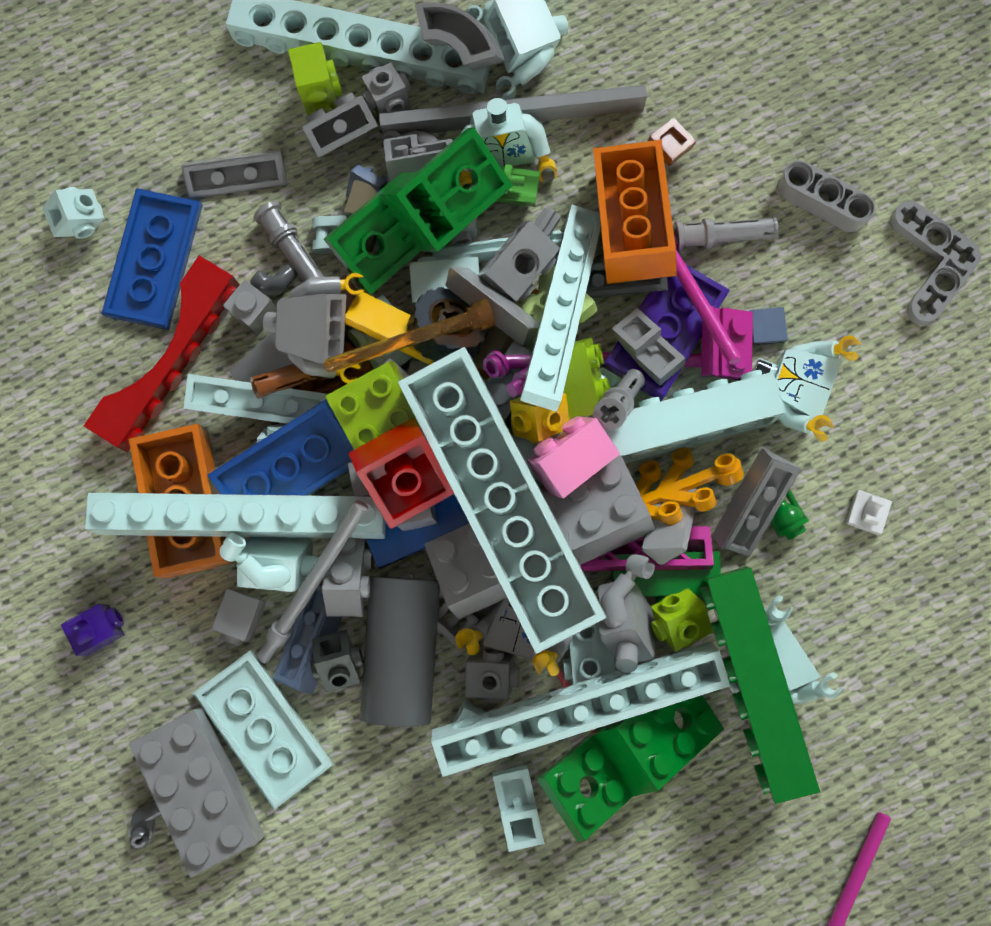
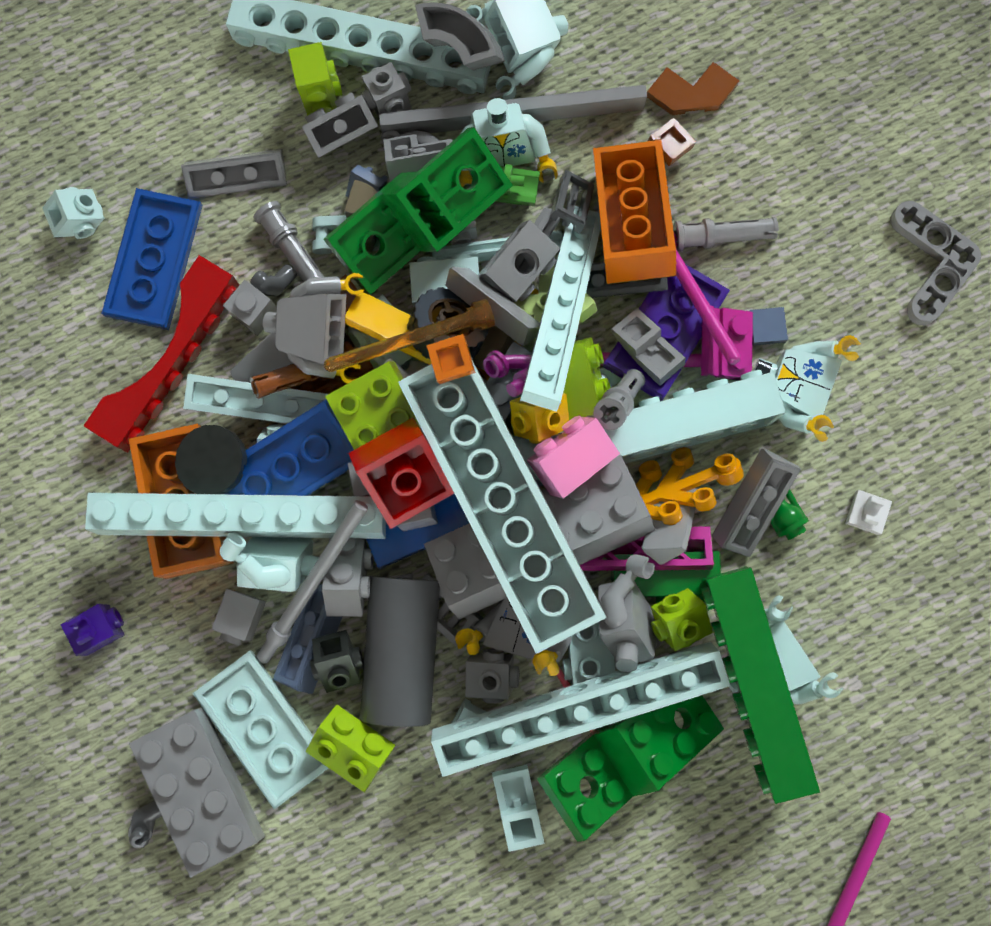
(210, 460): none -> pearl dark grey tile
(350, 748): none -> lime brick
(451, 359): none -> orange plate
(567, 214): none -> dark grey tile
(679, 96): none -> dark orange tile
(842, 196): light grey beam -> none

